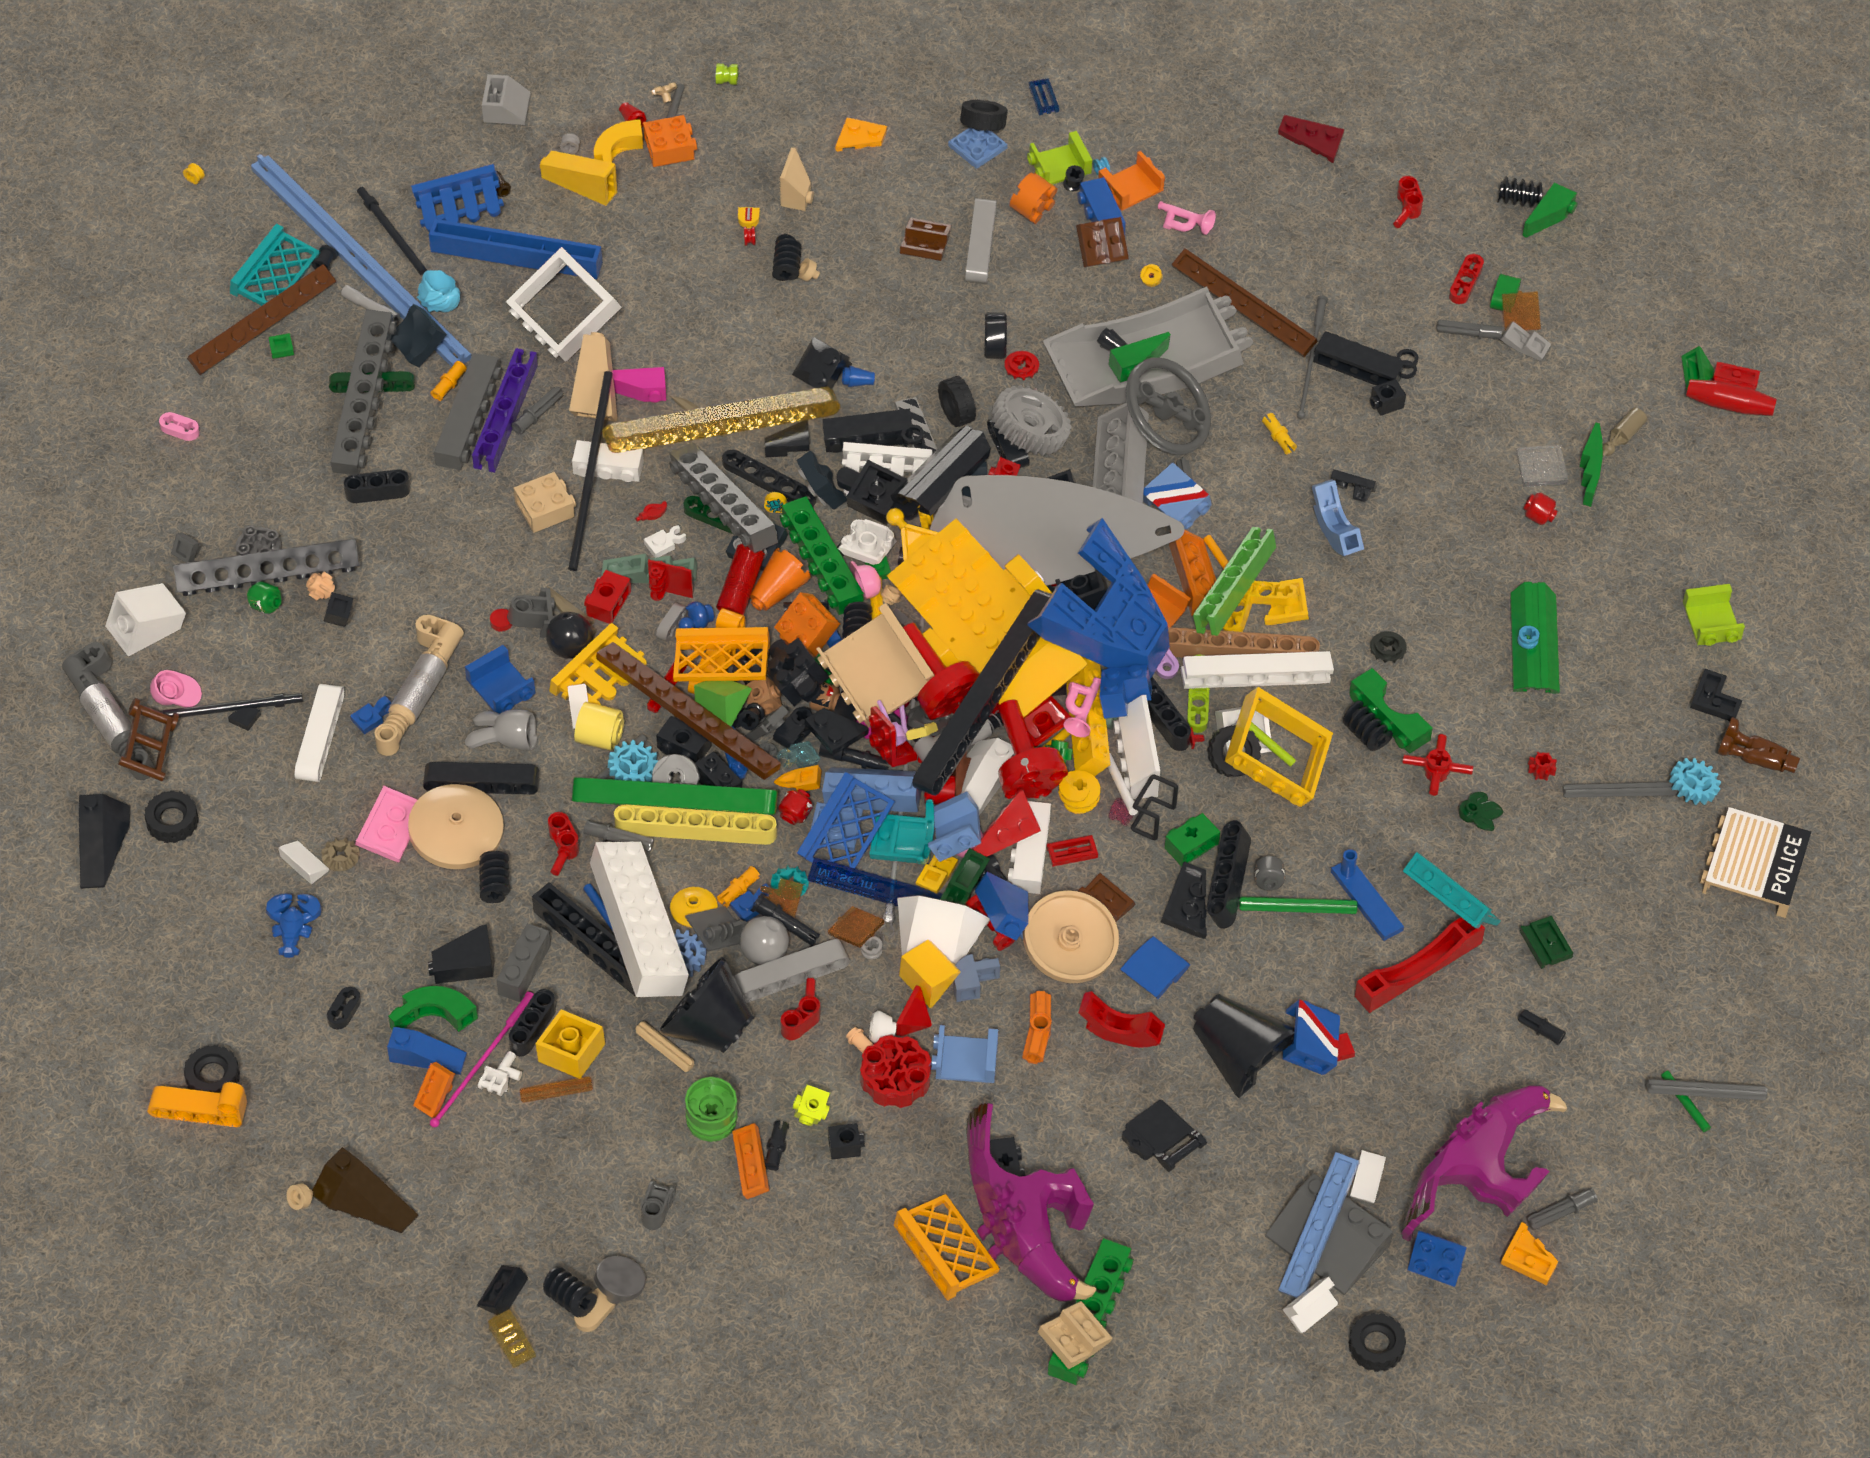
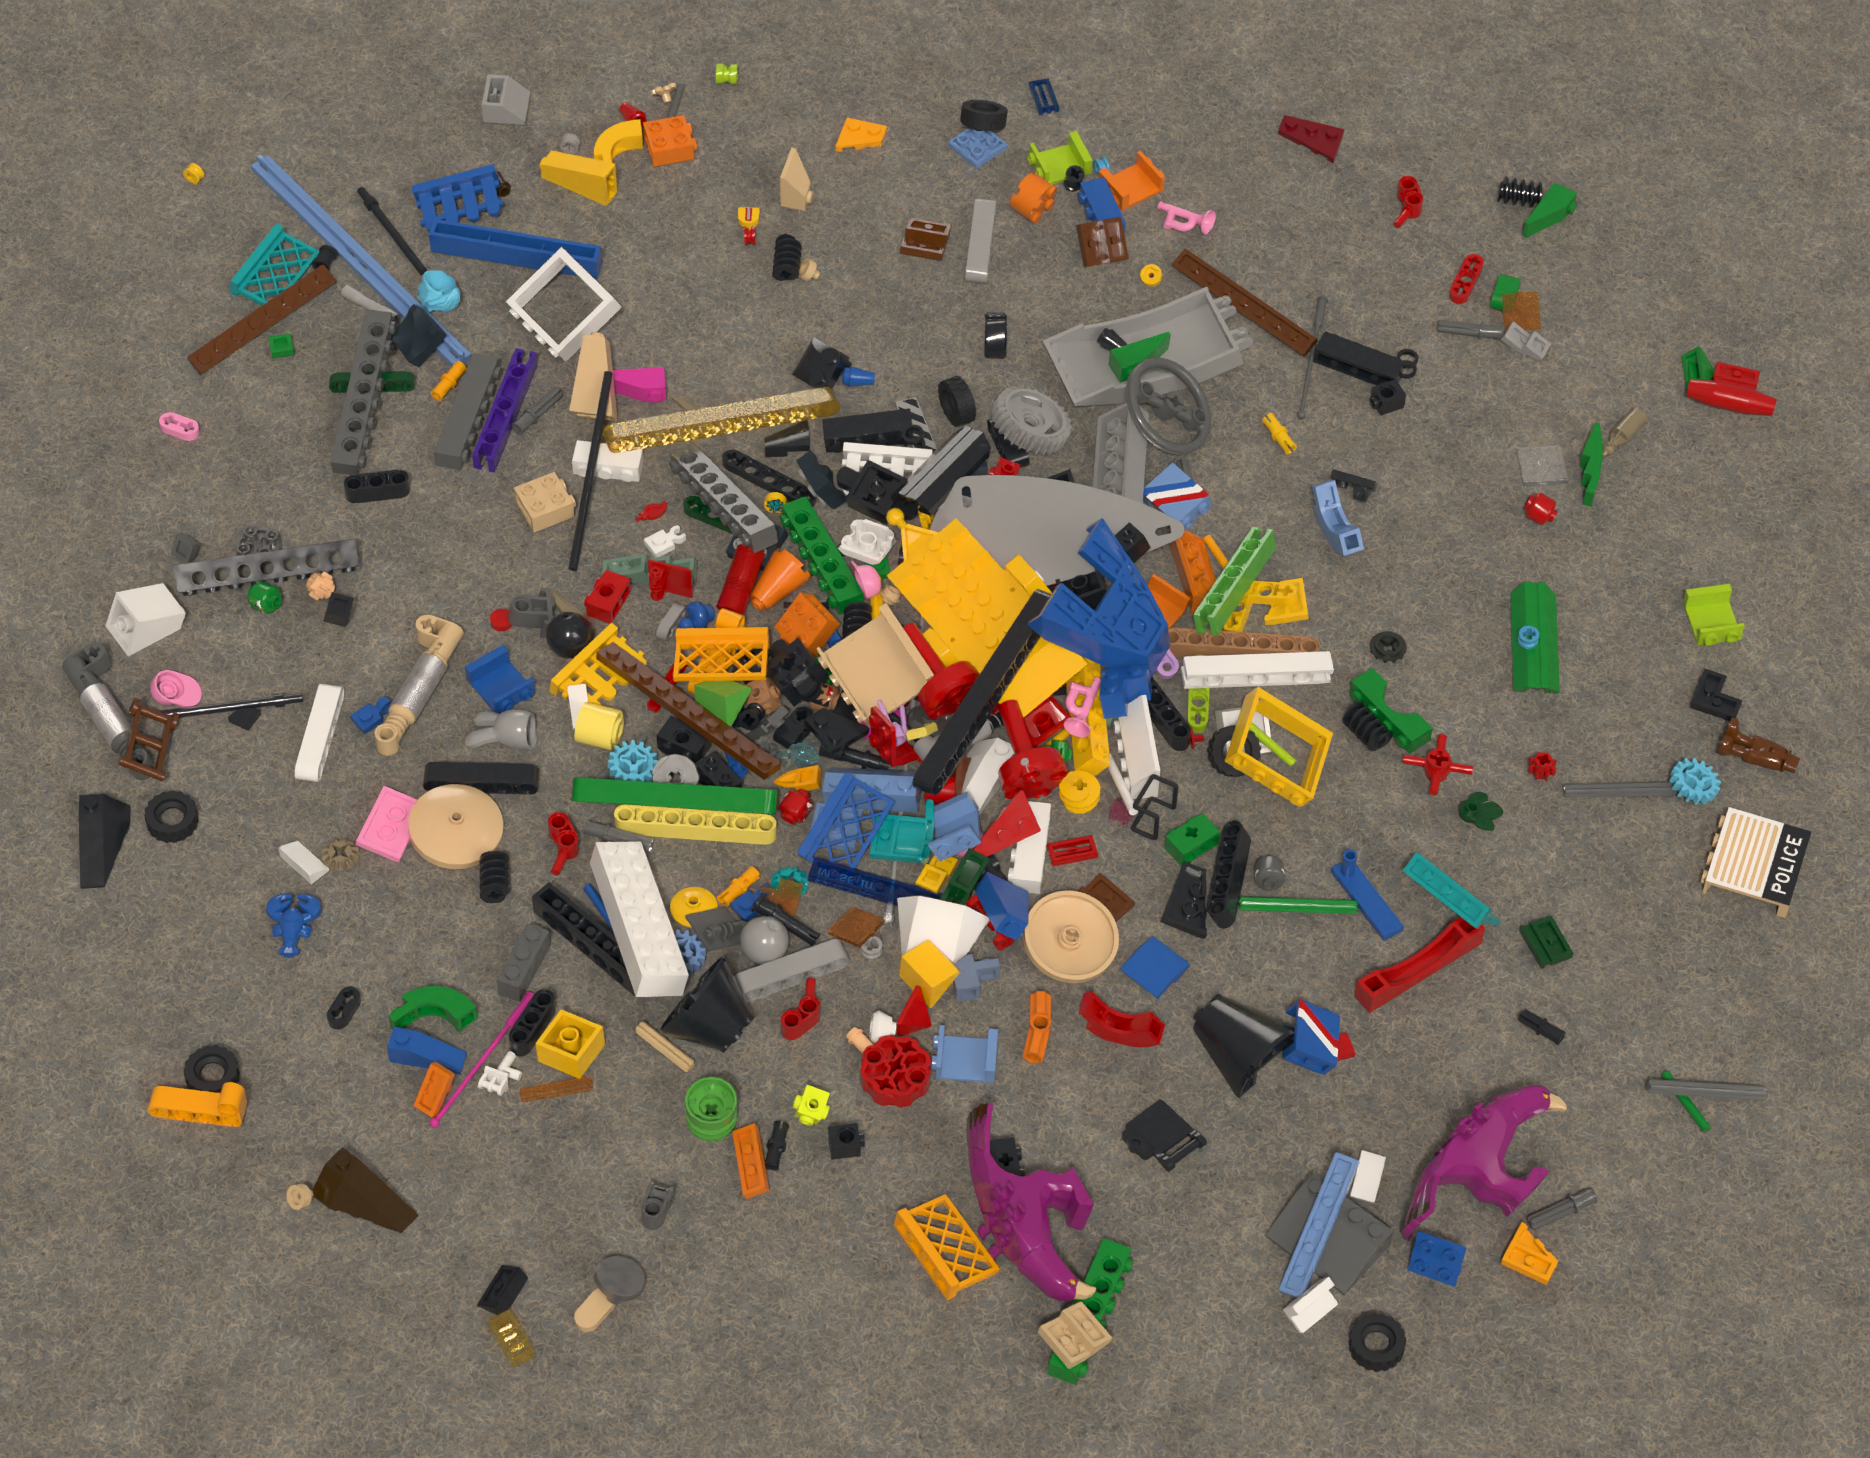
(463, 958): black slope -> none
(569, 1292): black piece -> none
(1017, 359): red gear -> none
(1133, 542): none -> black brick

